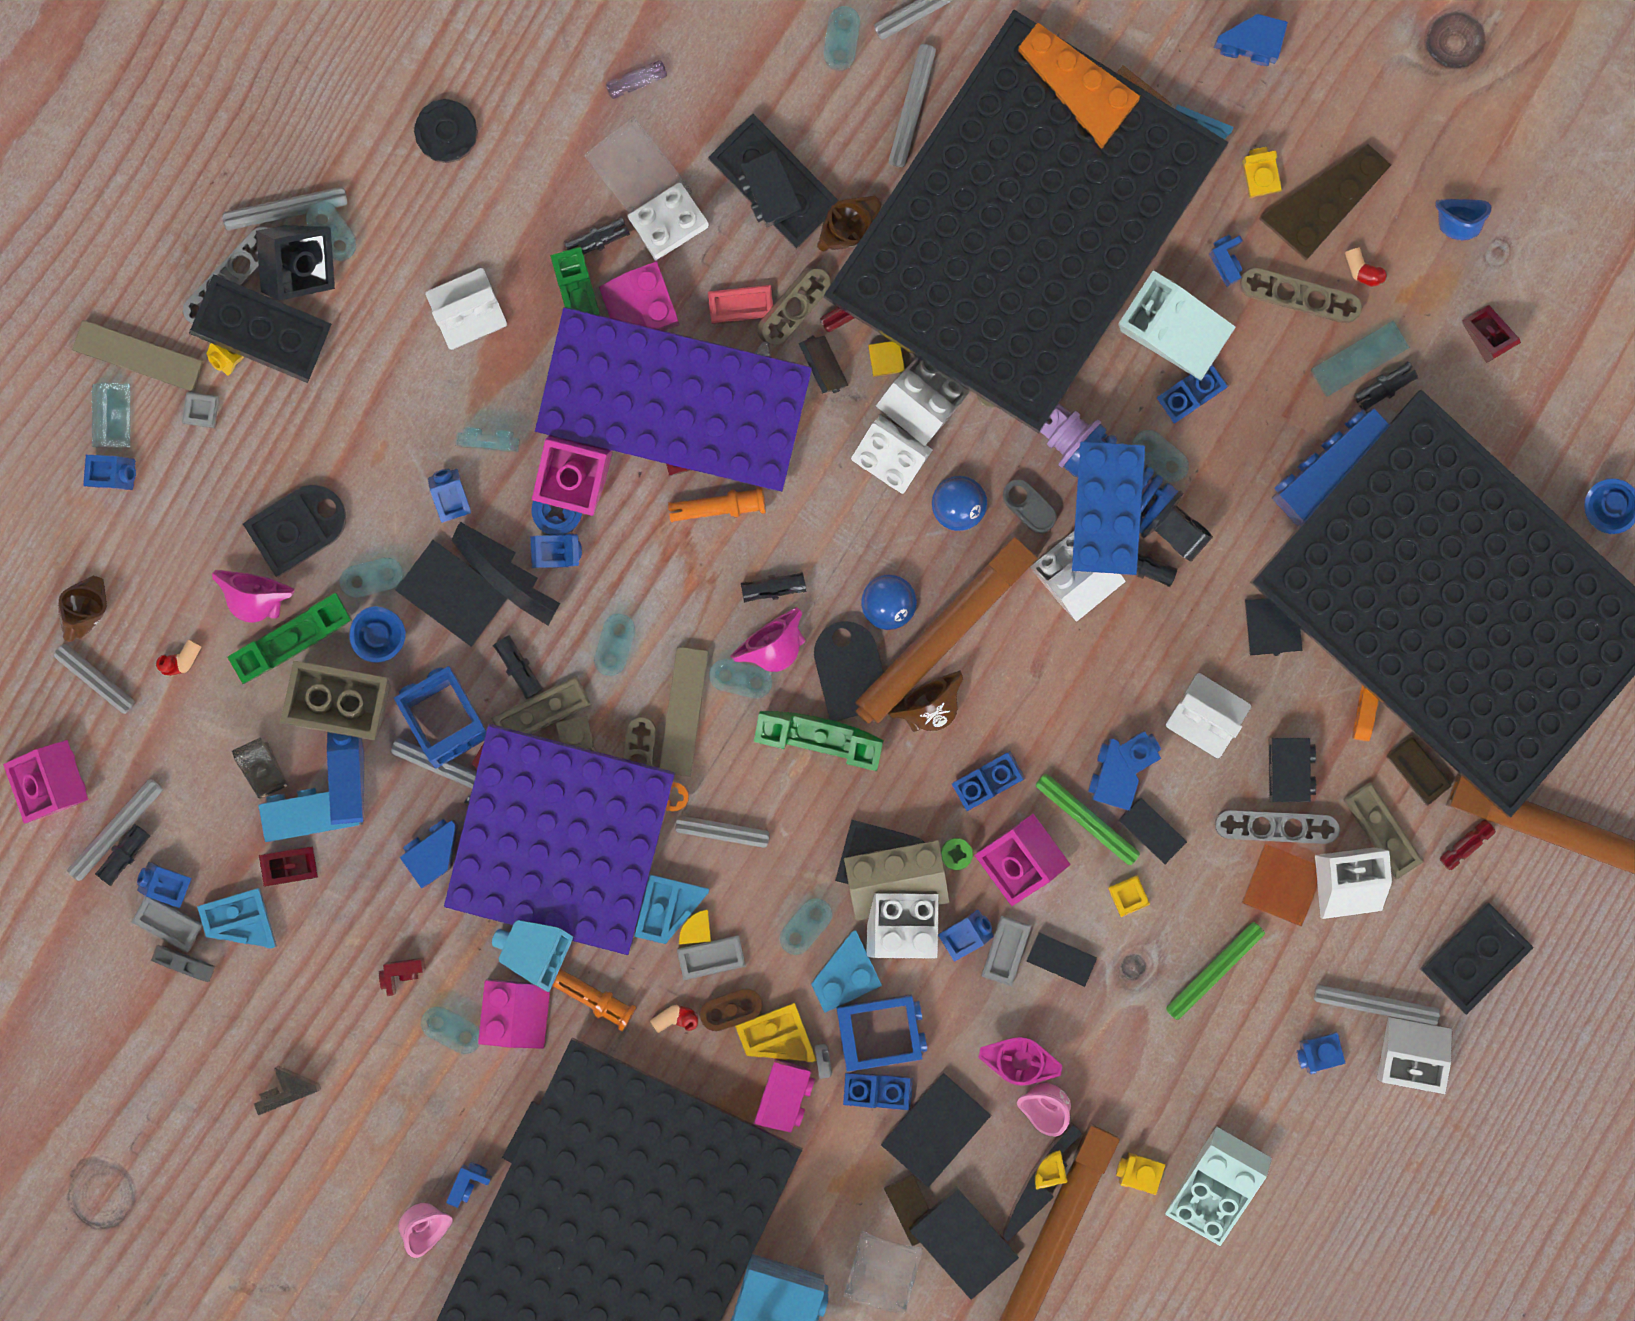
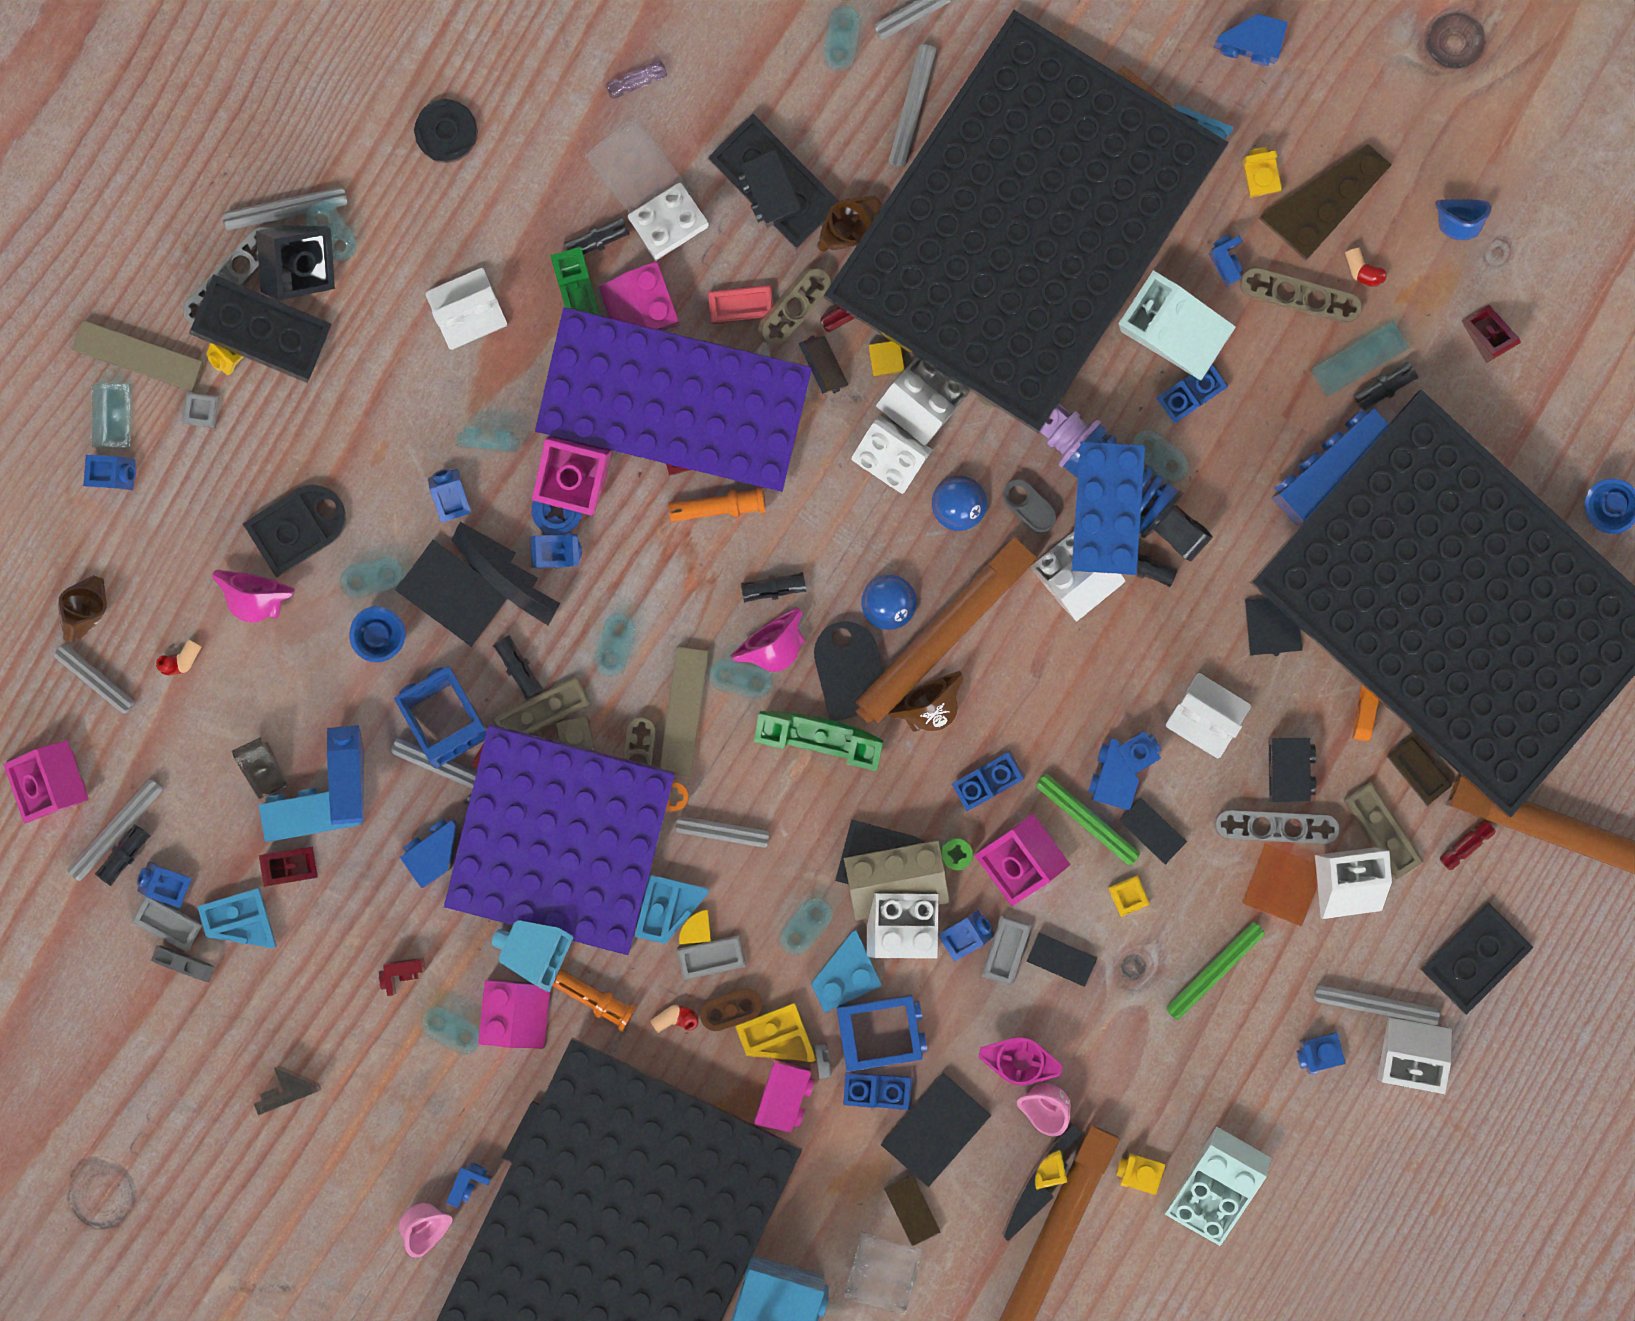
(290, 639): green slope -> none
(335, 700): dark tan slope -> none
(963, 1243): black tile -> none
(1086, 89): orange wing -> none

